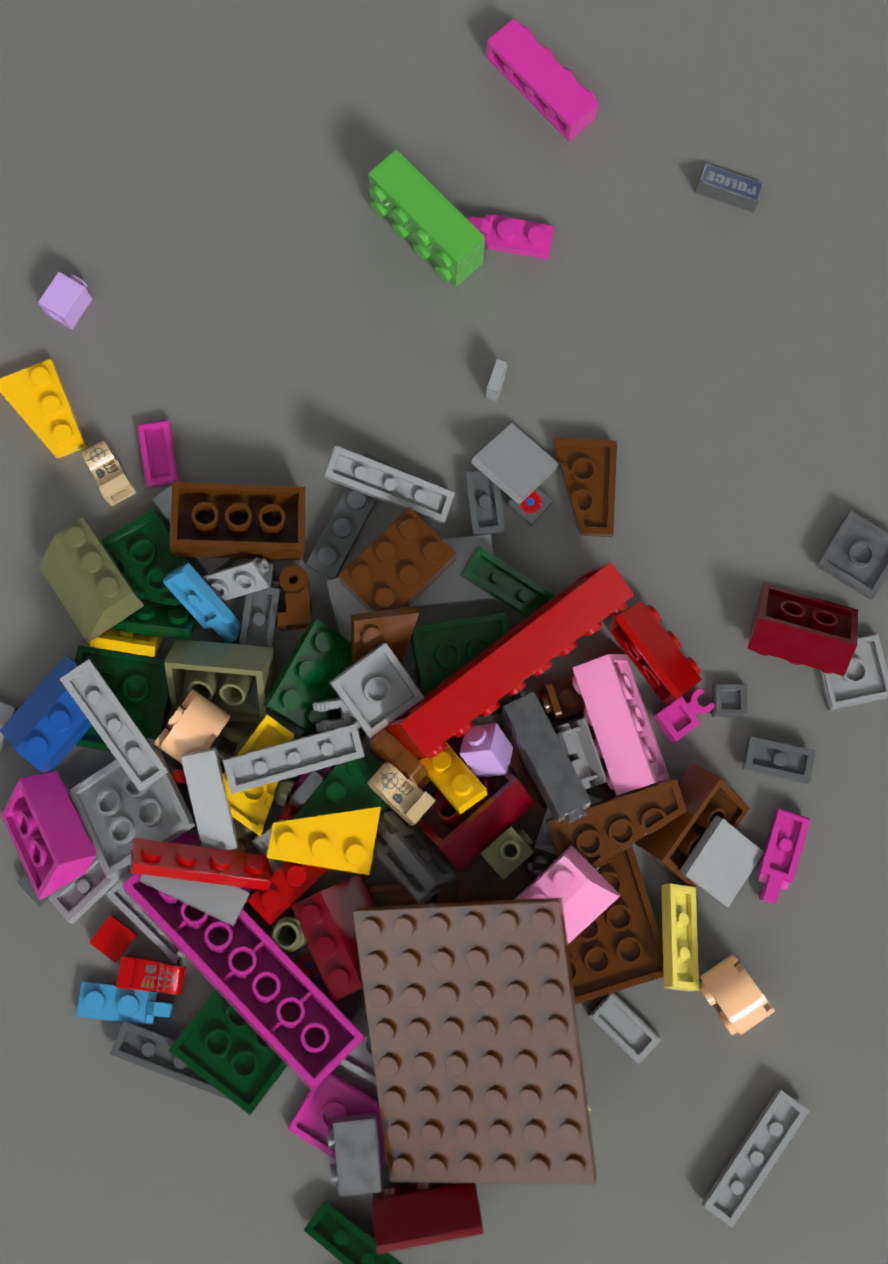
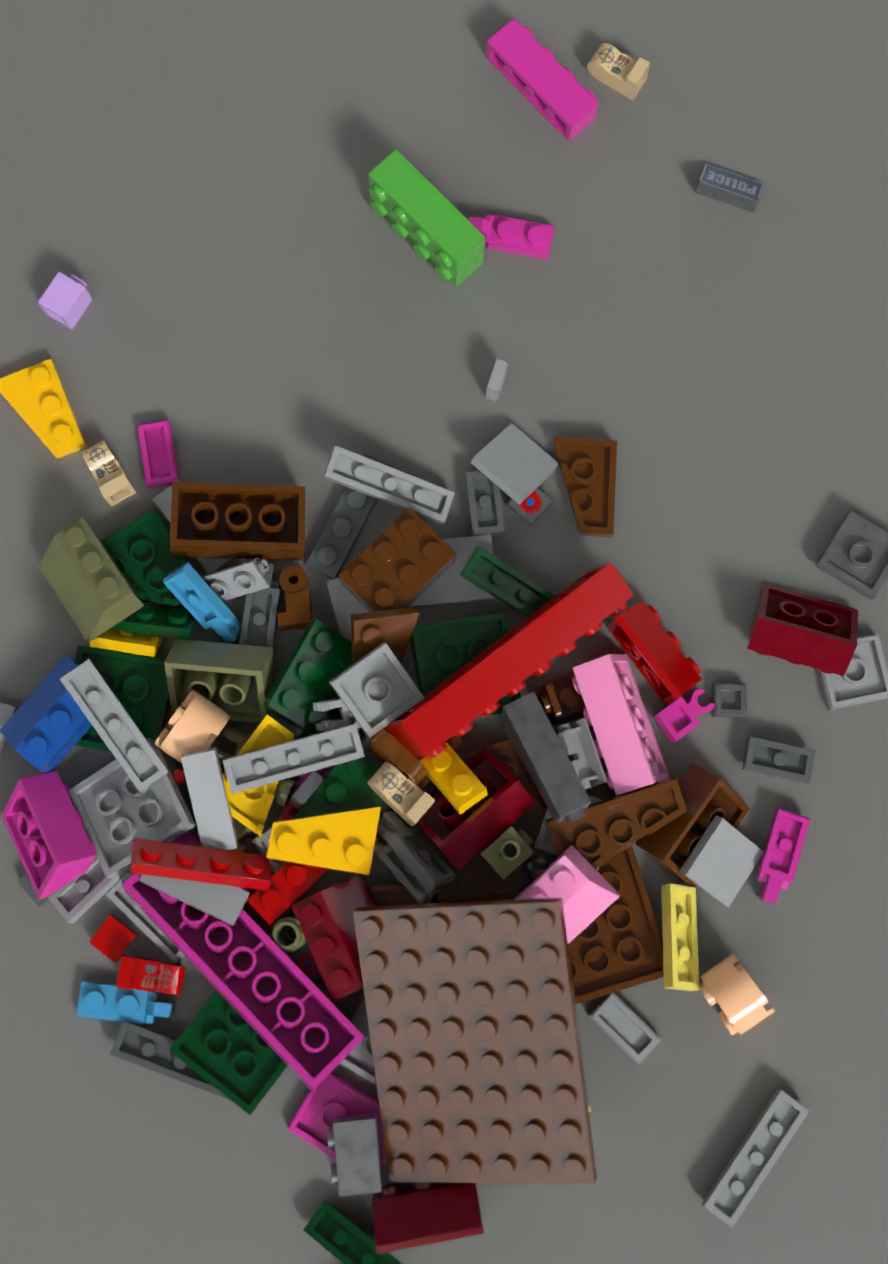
(486, 750): lavender brick -> none
(618, 70): none -> tan leg

